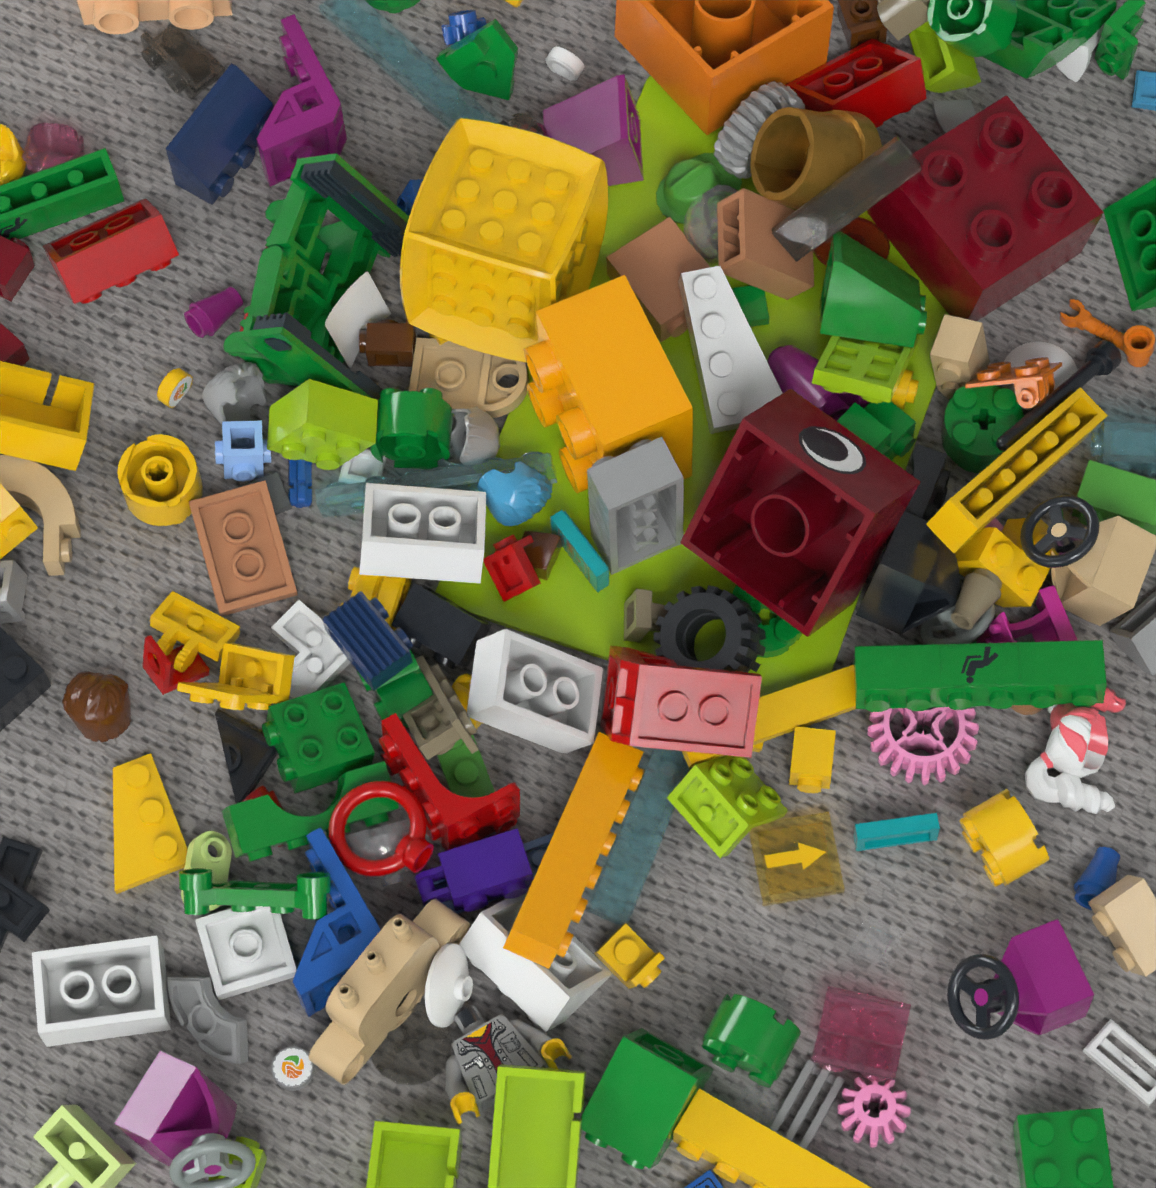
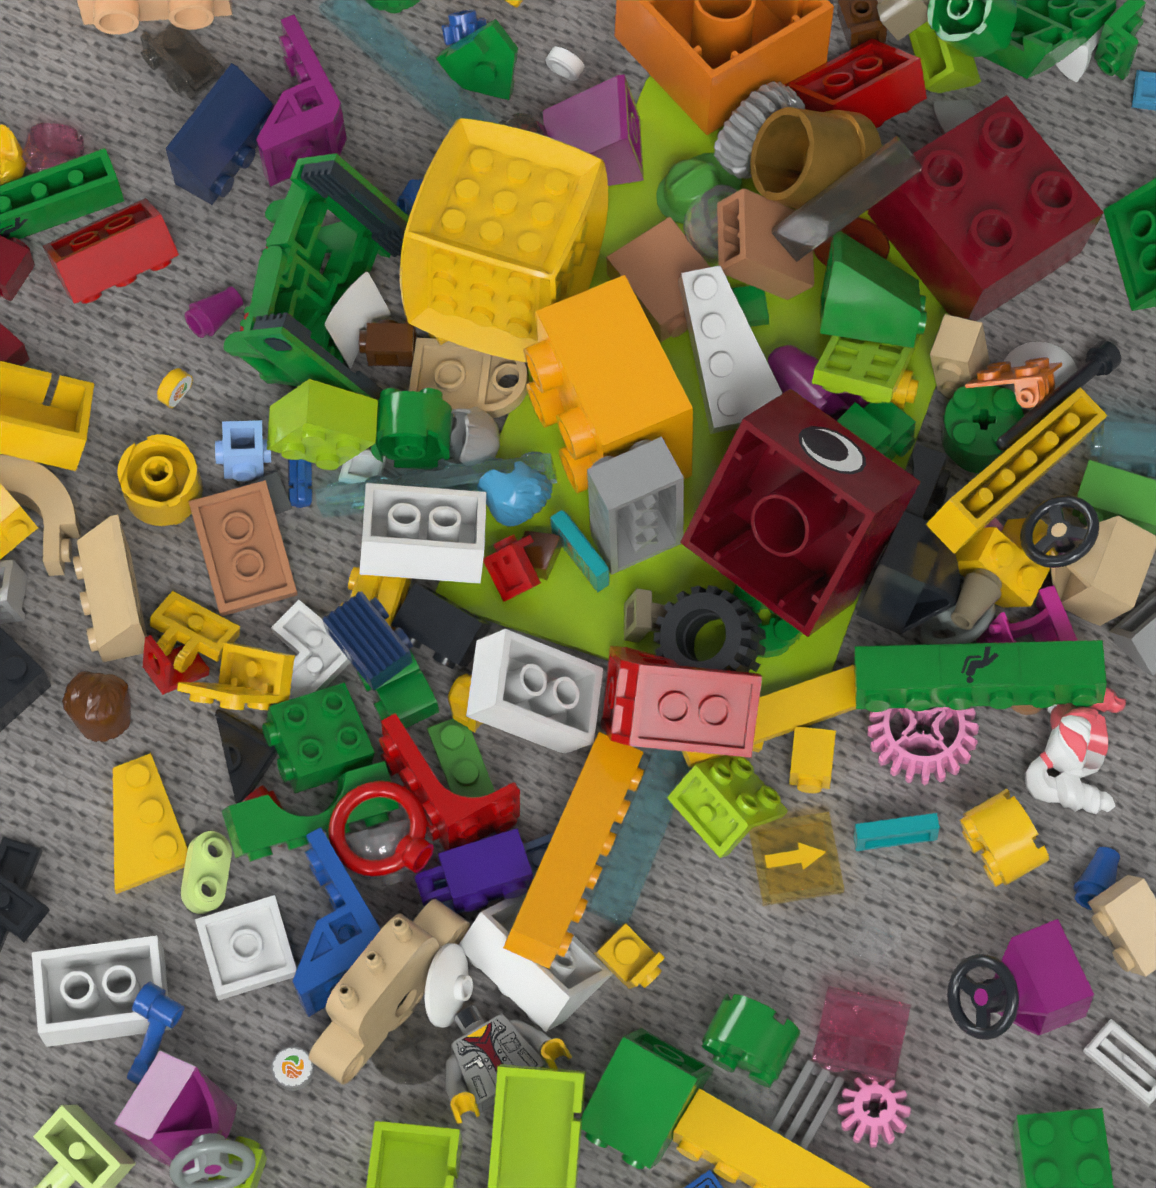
(110, 592): none -> tan slope
(159, 1012): none -> blue brick
(206, 1020): light grey tile -> none
(235, 392): light grey hair -> none
(244, 896): green plate -> none
(441, 718): dark tan bracket -> none
(1136, 342): orange brick -> none

